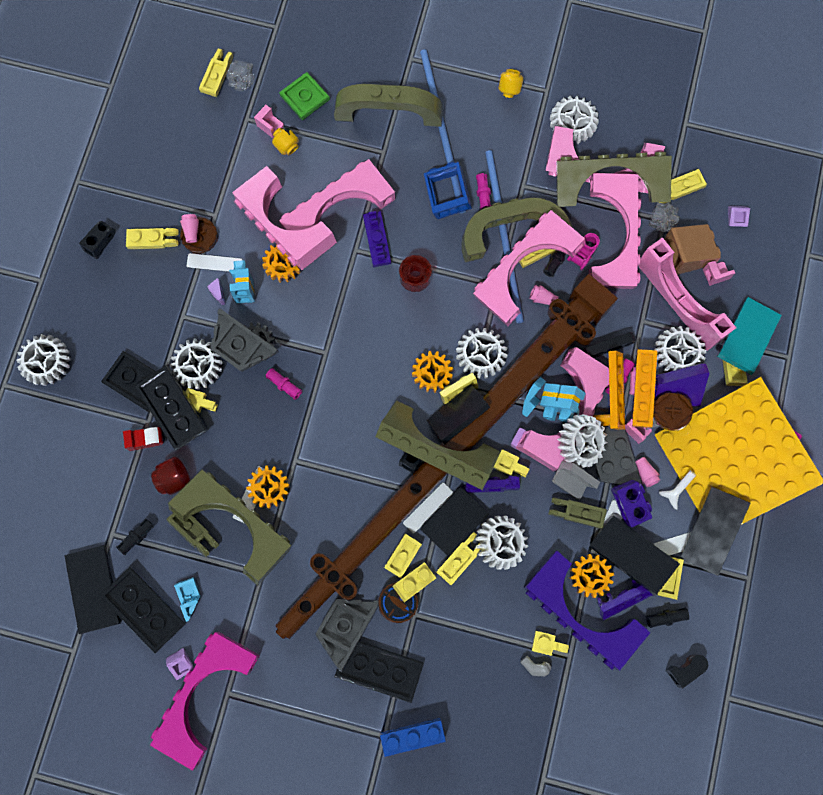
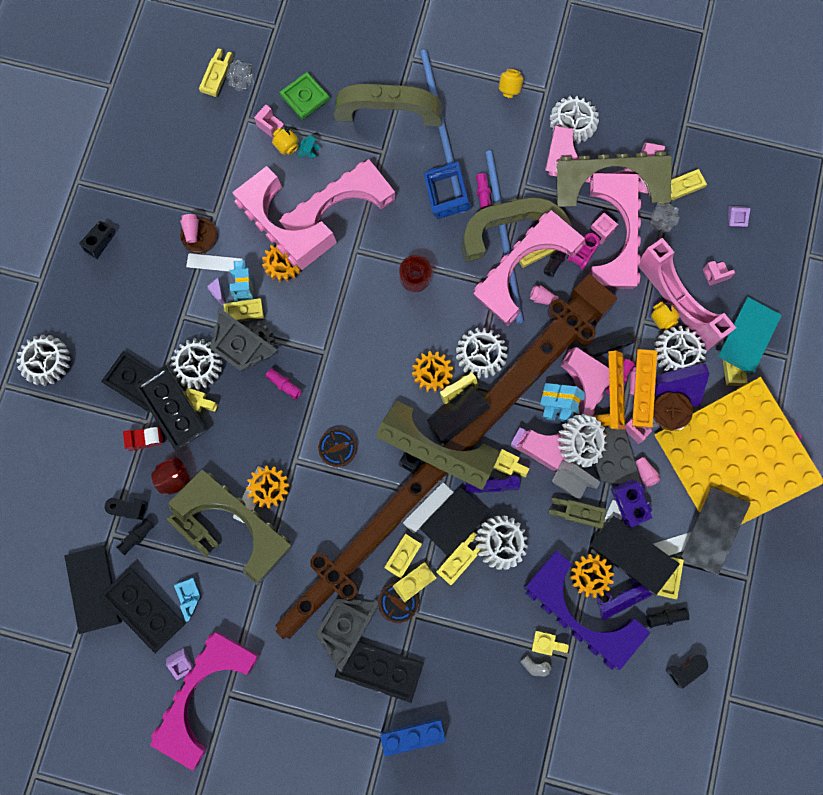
(127, 510): none -> black leg
(150, 238): light yellow hinge -> none
(245, 310): none -> light yellow plate
(306, 147): none -> teal tile
(337, 447): none -> tile
(377, 238): dark purple plate -> none
(531, 400): medium azure slope -> none
(604, 227): none -> bright pink panel
(665, 315): none -> yellow head
(673, 495): white piece -> none
(692, 247): medium nougat slope -> none

